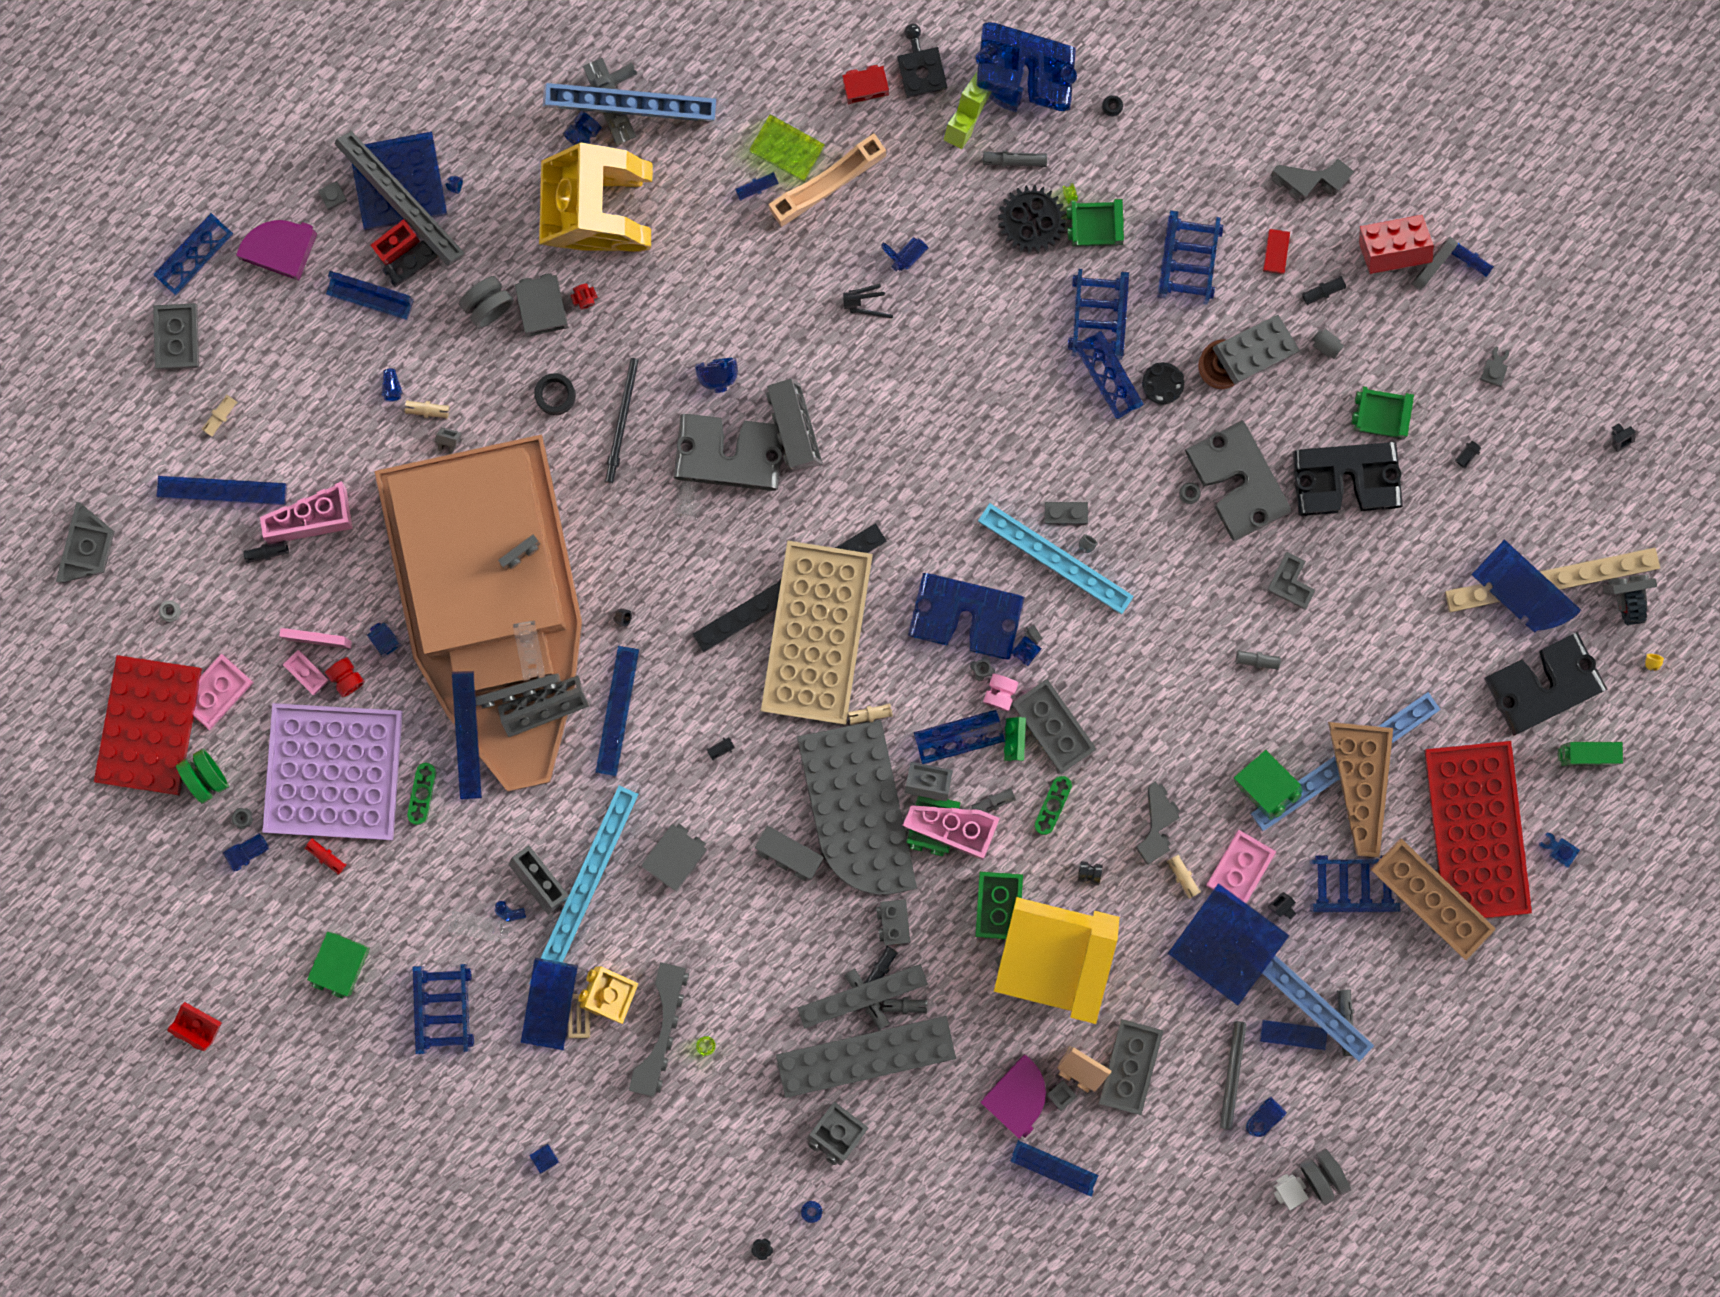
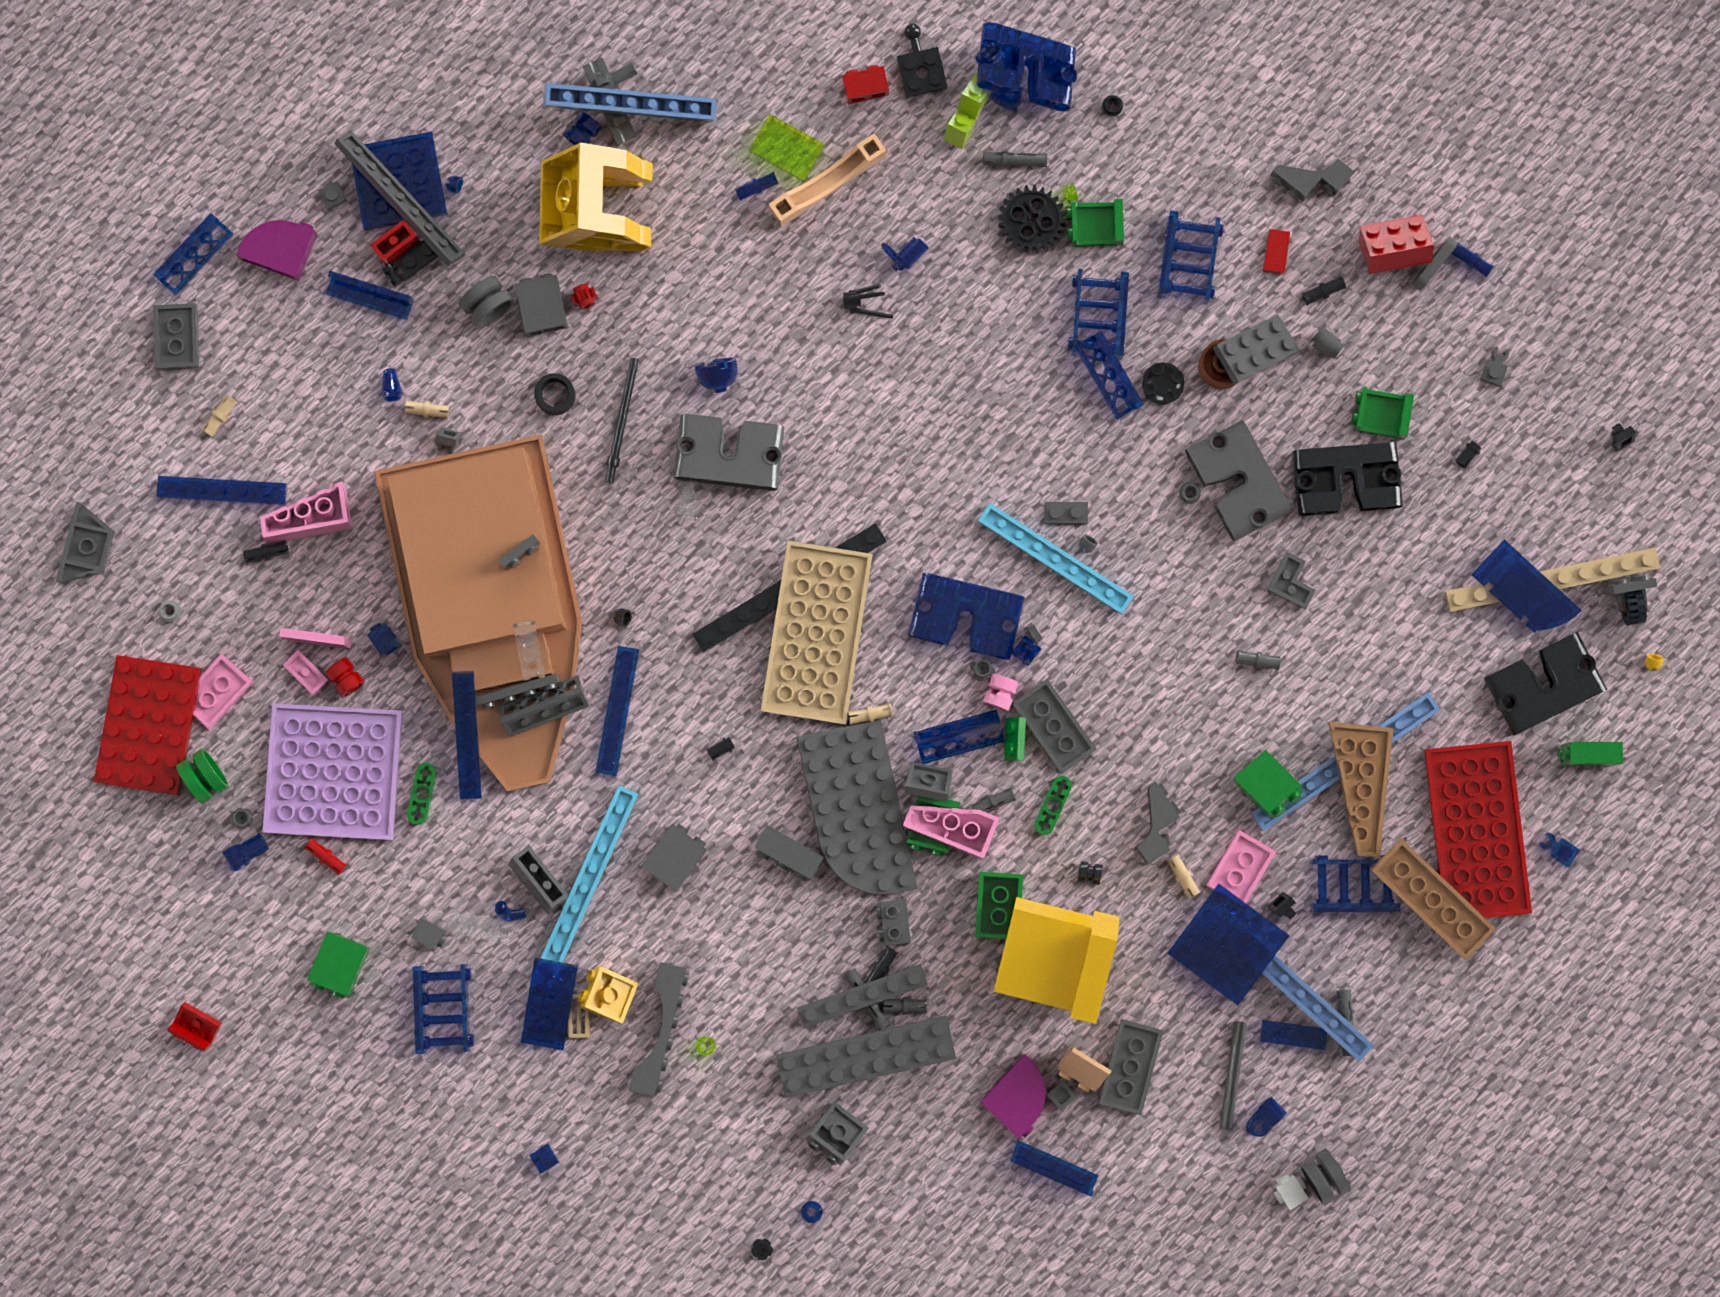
(430, 934): none -> dark grey brick
(794, 424): dark grey slope -> none

